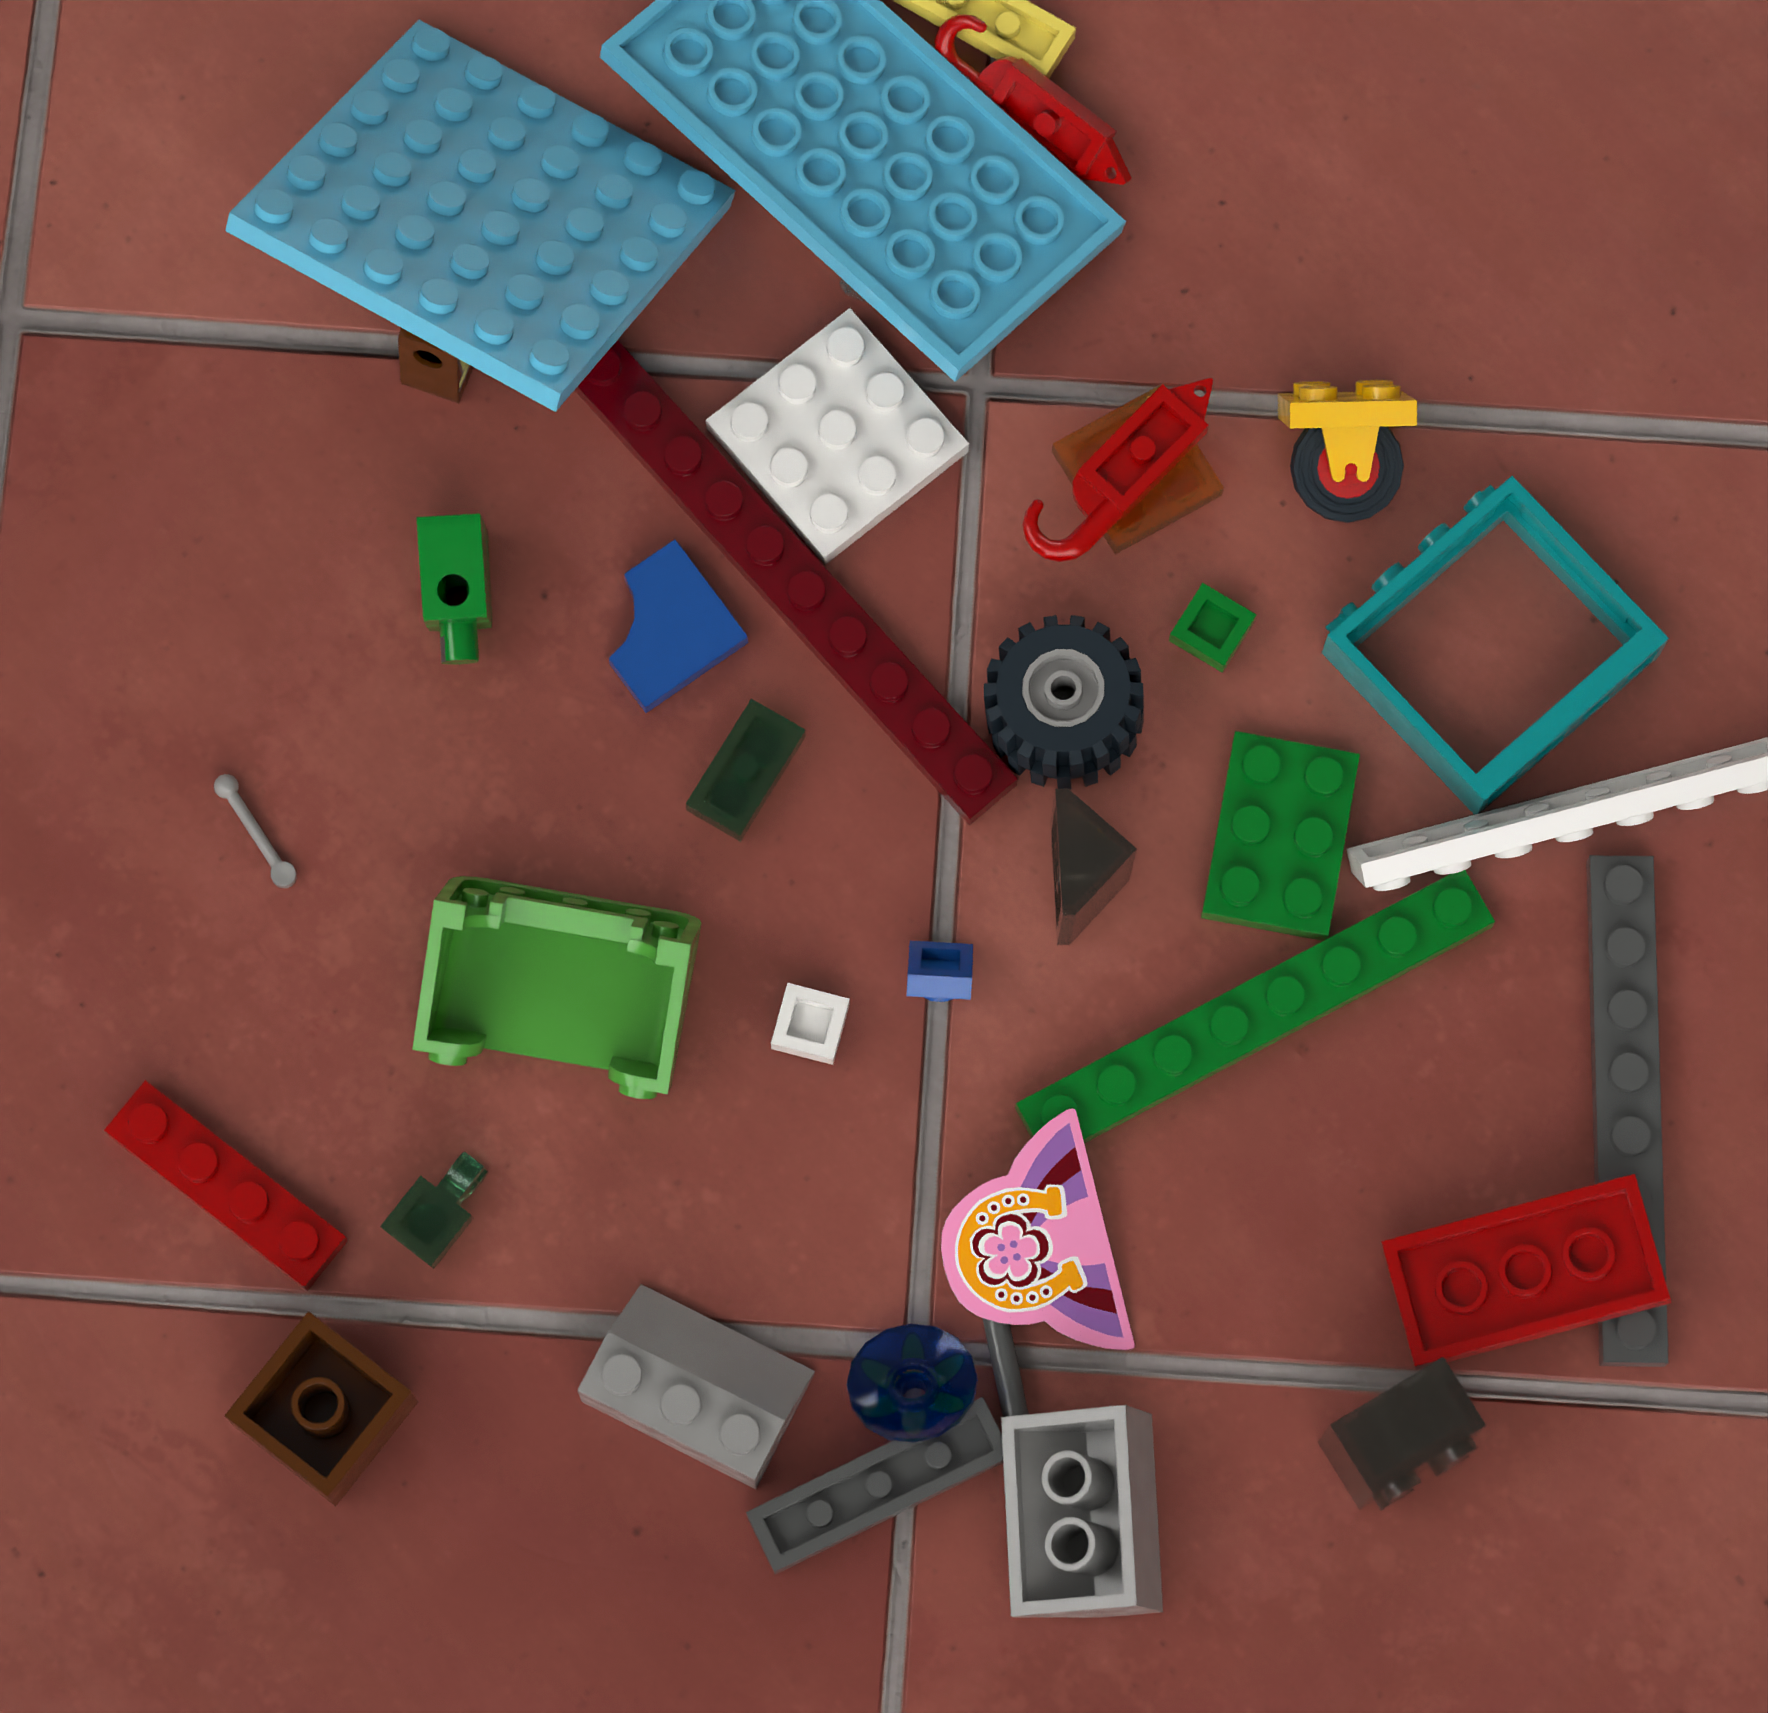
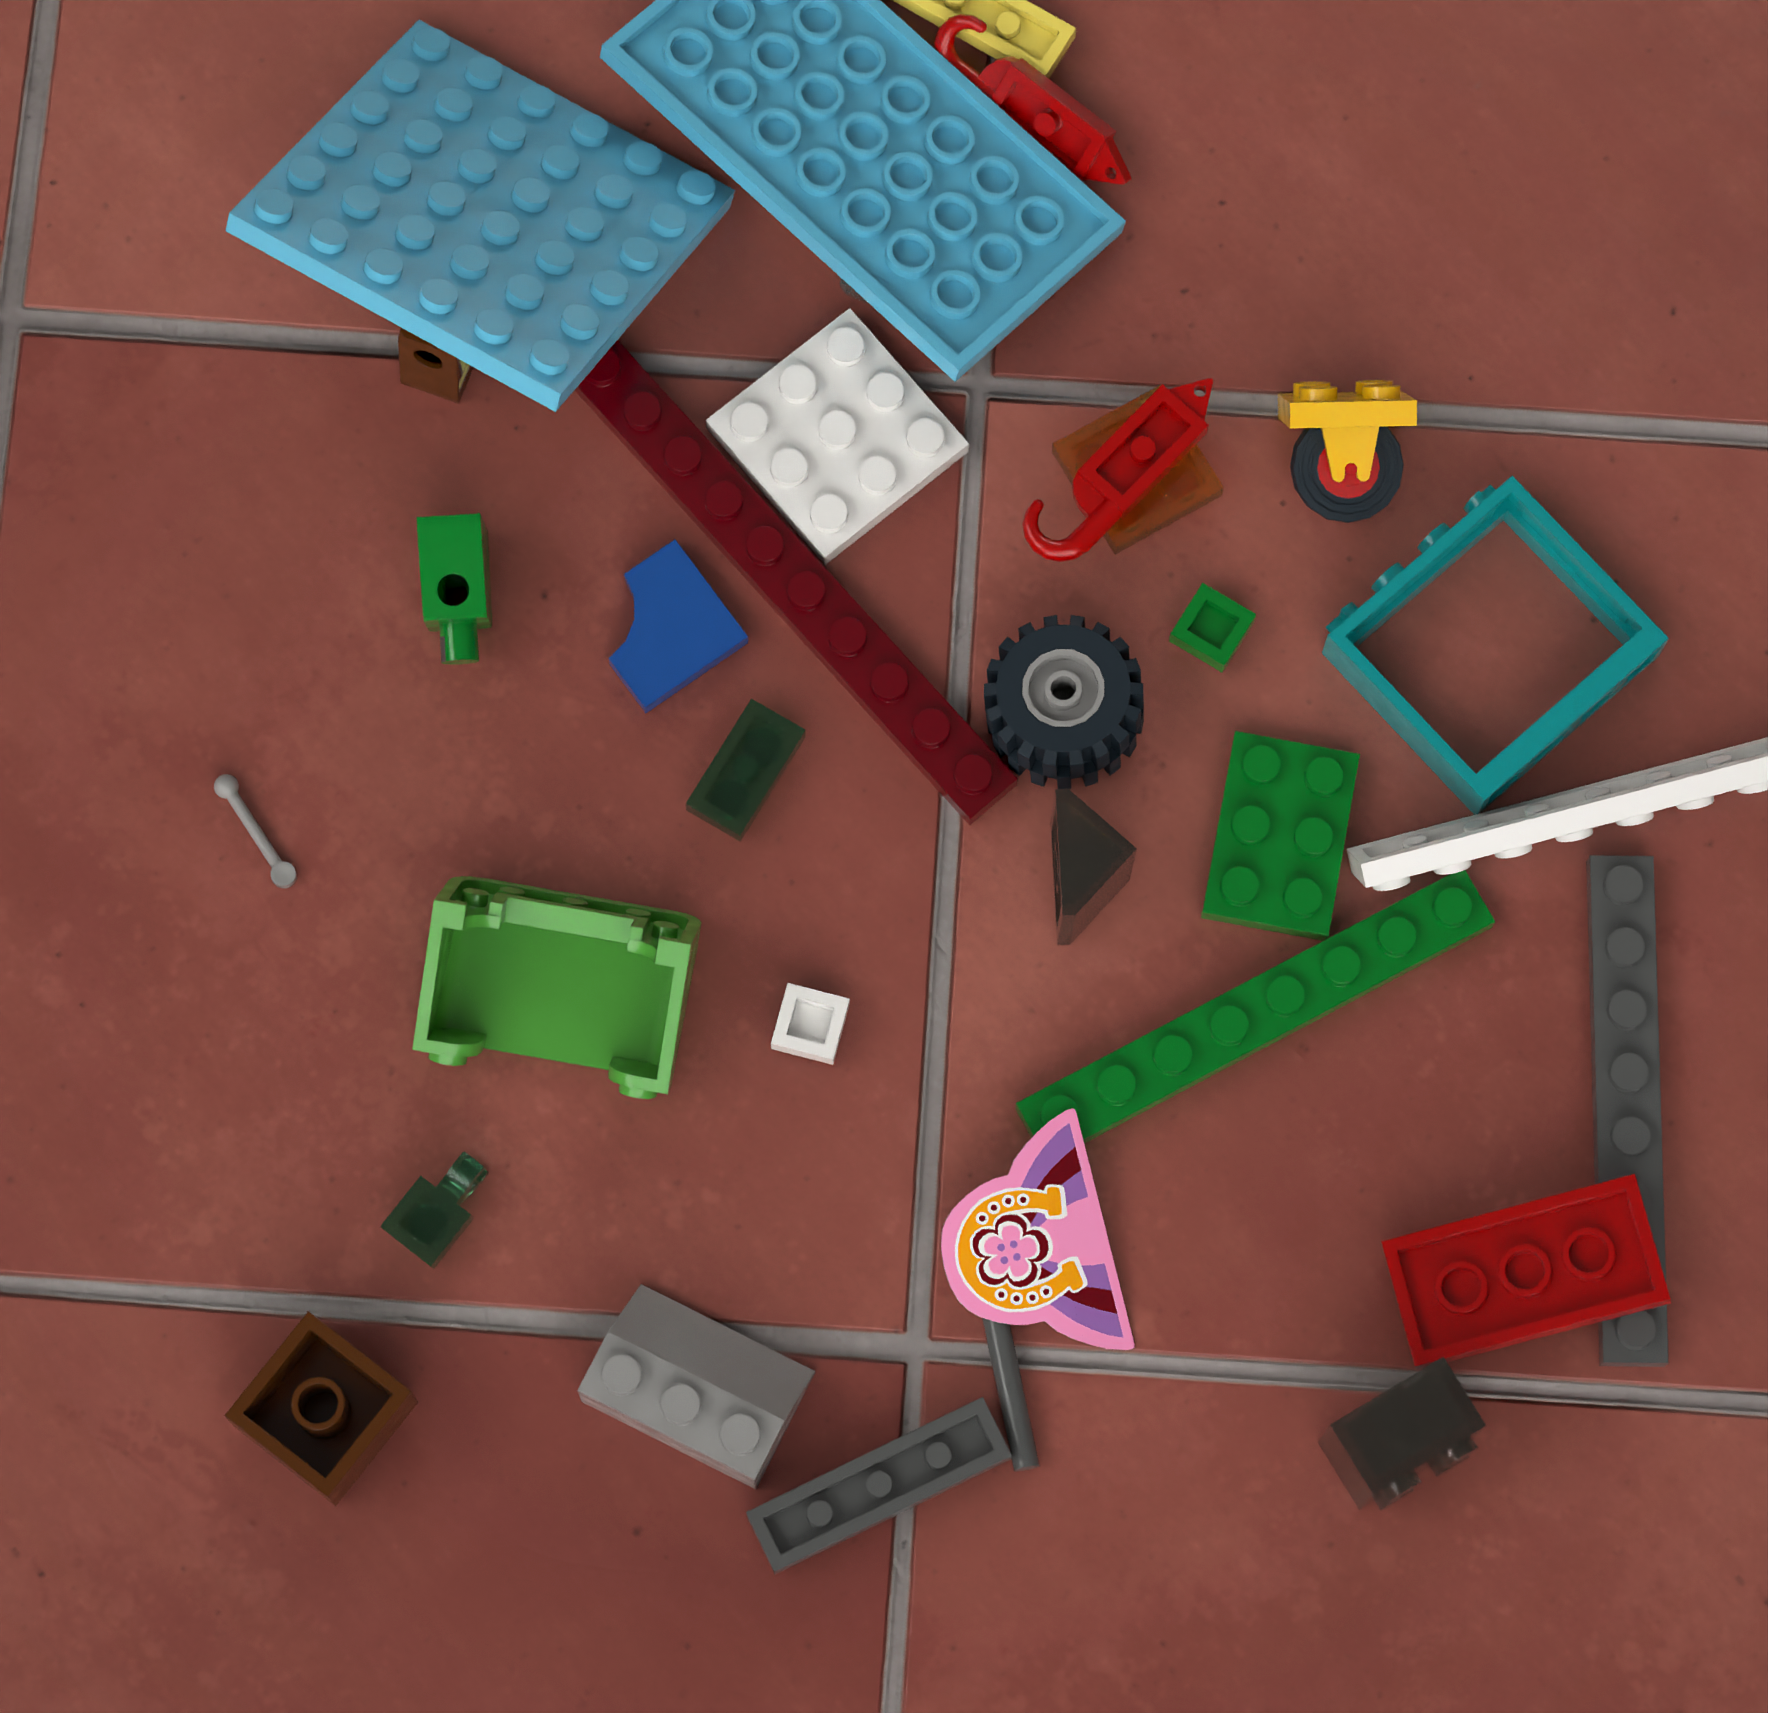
(226, 1185): red plate -> none
(907, 1360): clear blue dish -> none
(940, 970): blue plate -> none
(1082, 1513): light grey slope -> none

